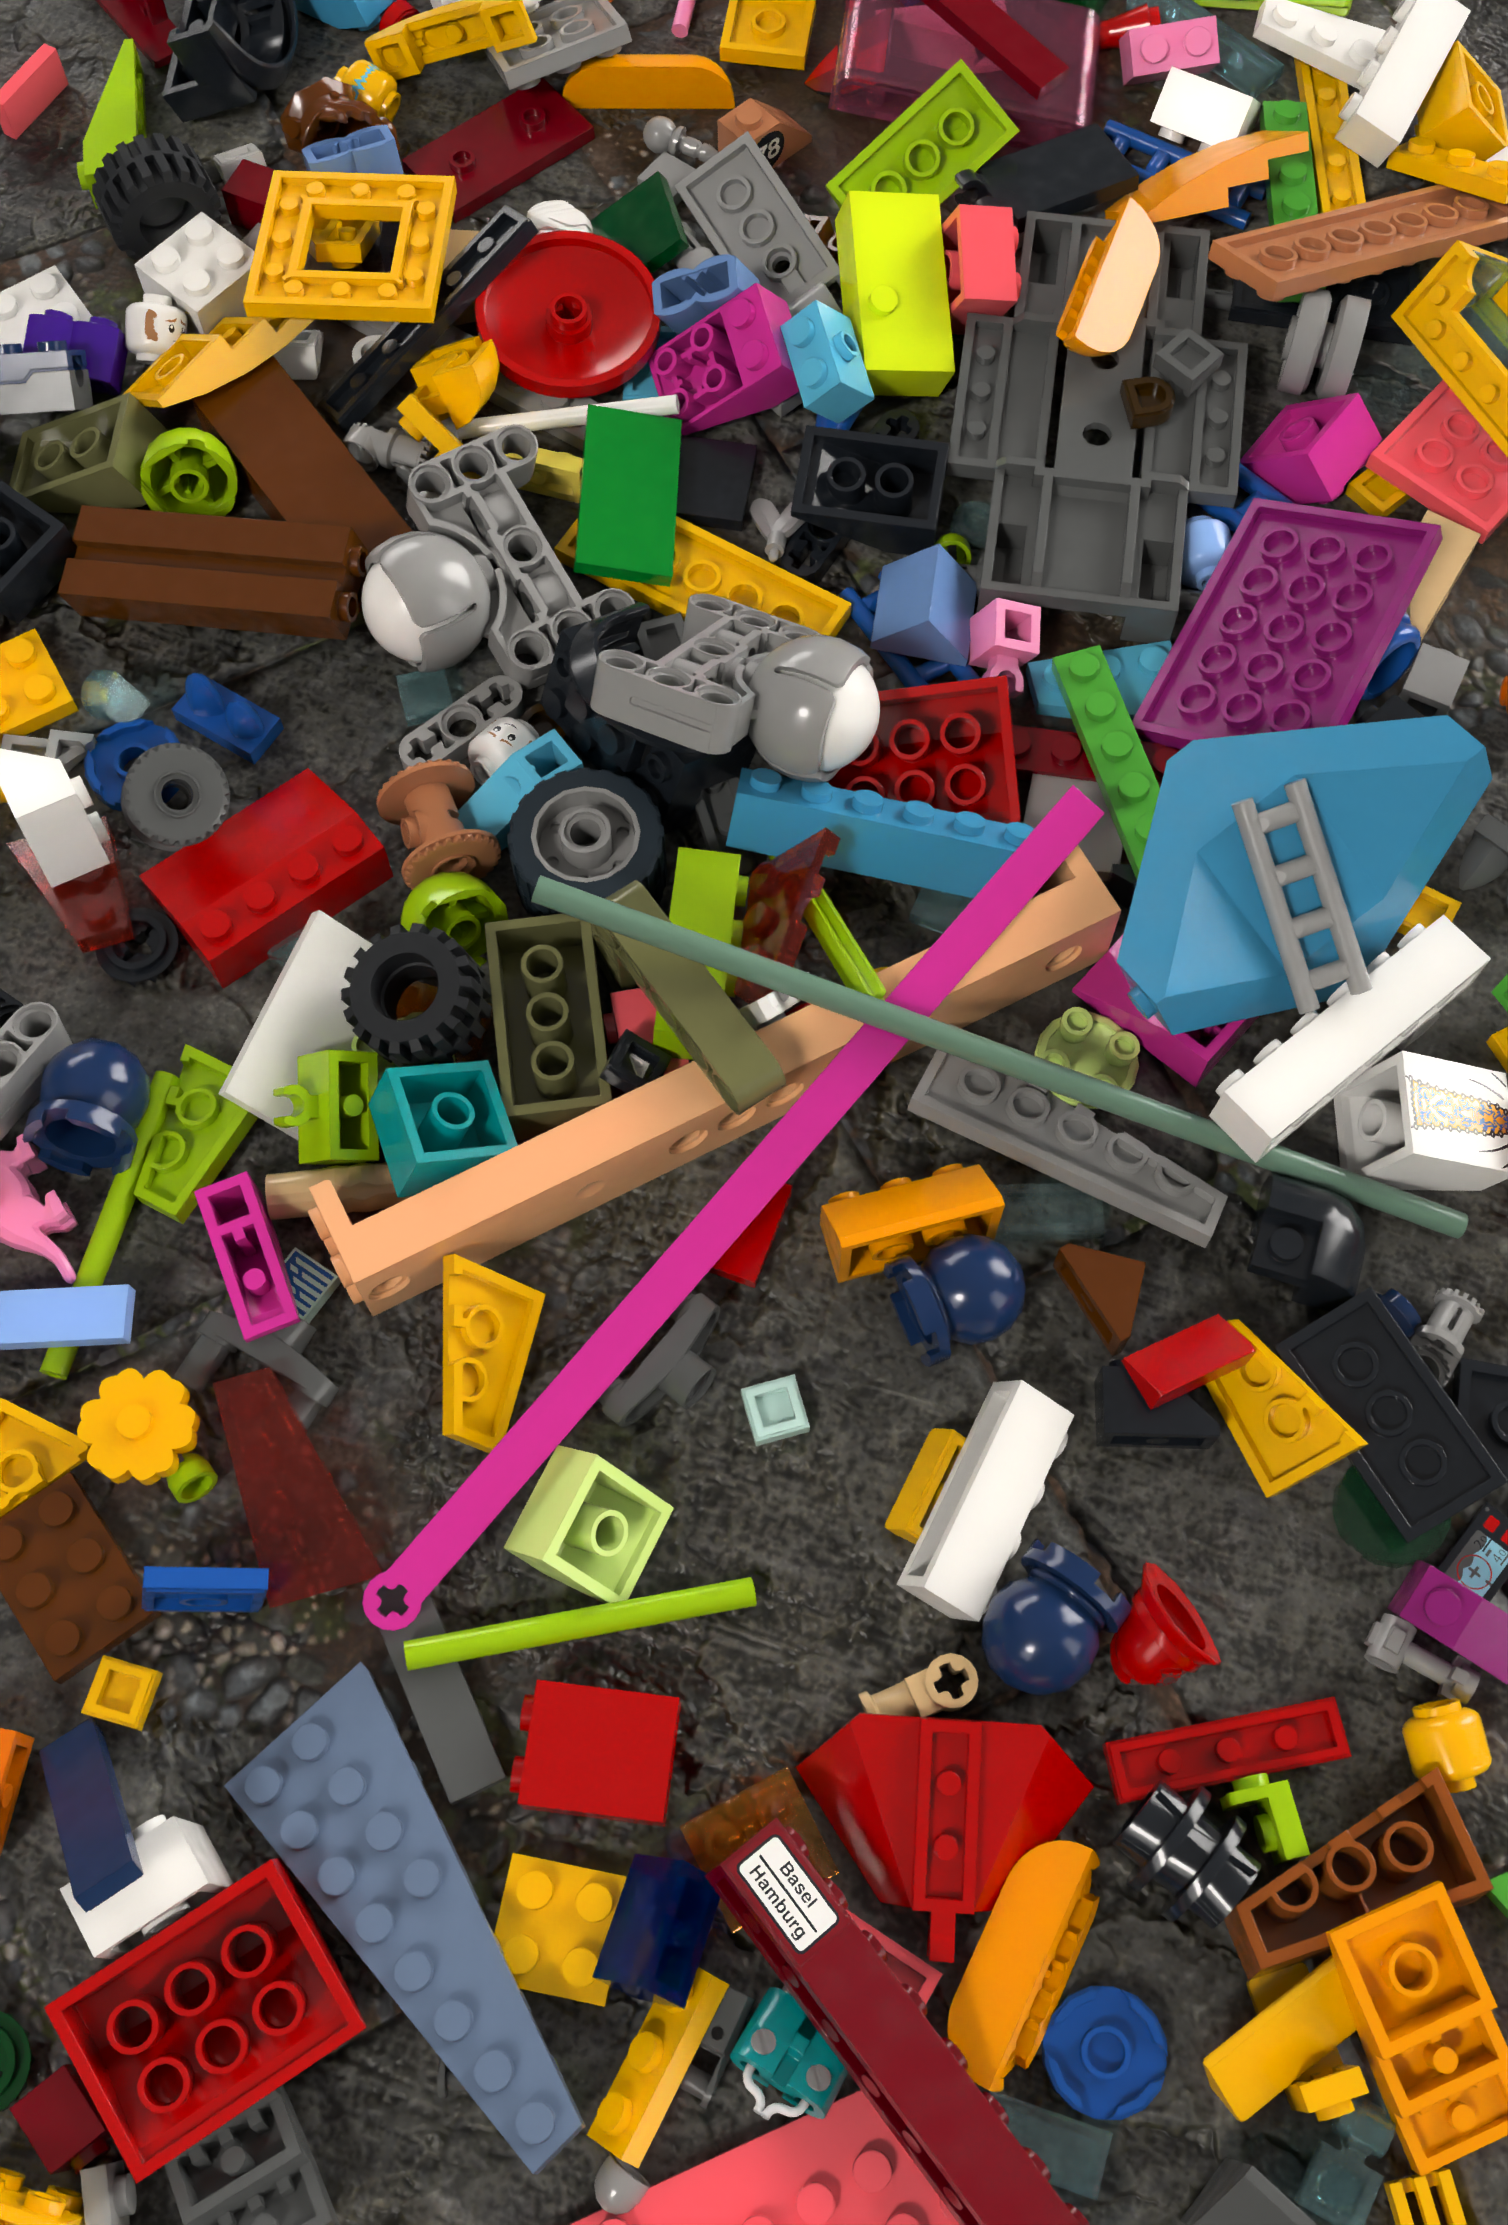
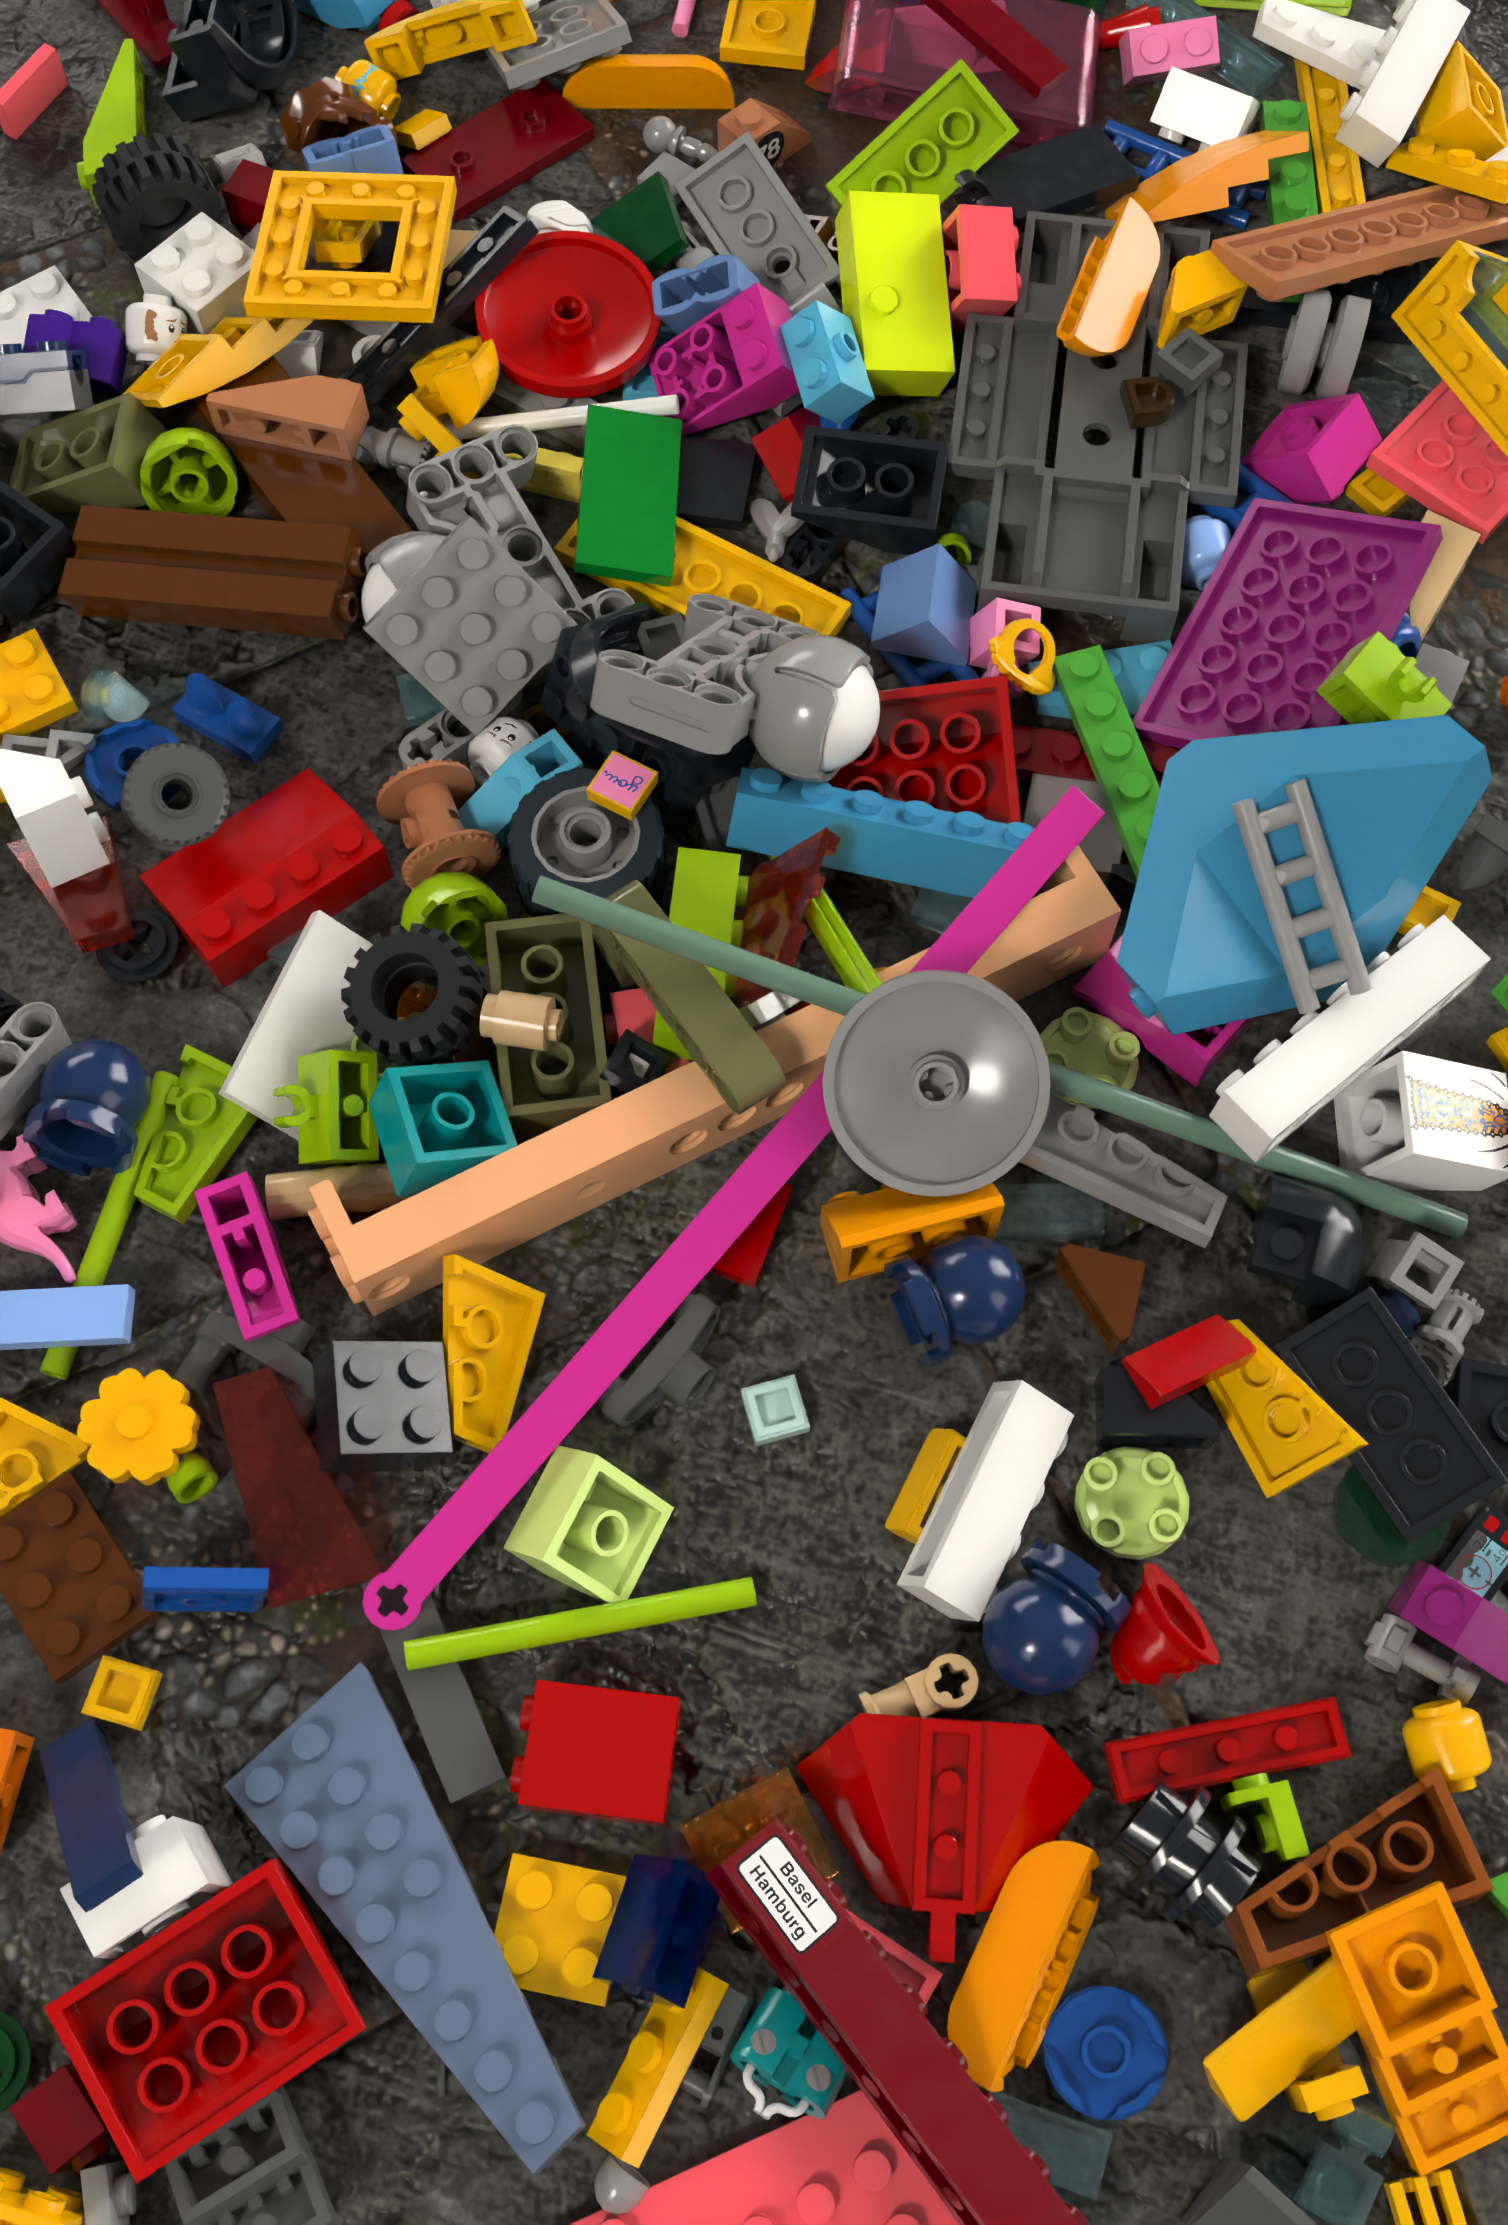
(295, 413): none -> nougat slope
(310, 1283): tile -> none
(381, 1406): none -> brick
(423, 129): none -> yellow tile
(470, 625): none -> light grey plate
(521, 1020): none -> tan brick
(622, 785): none -> tile
(782, 447): none -> red slope
(936, 1083): none -> light grey dish
(1040, 679): none -> yellow piece
(1132, 1502): none -> yellowish green dish
(1199, 297): none -> yellow slope
(1381, 685): none -> lime brick
(1415, 1269): none -> light grey brick

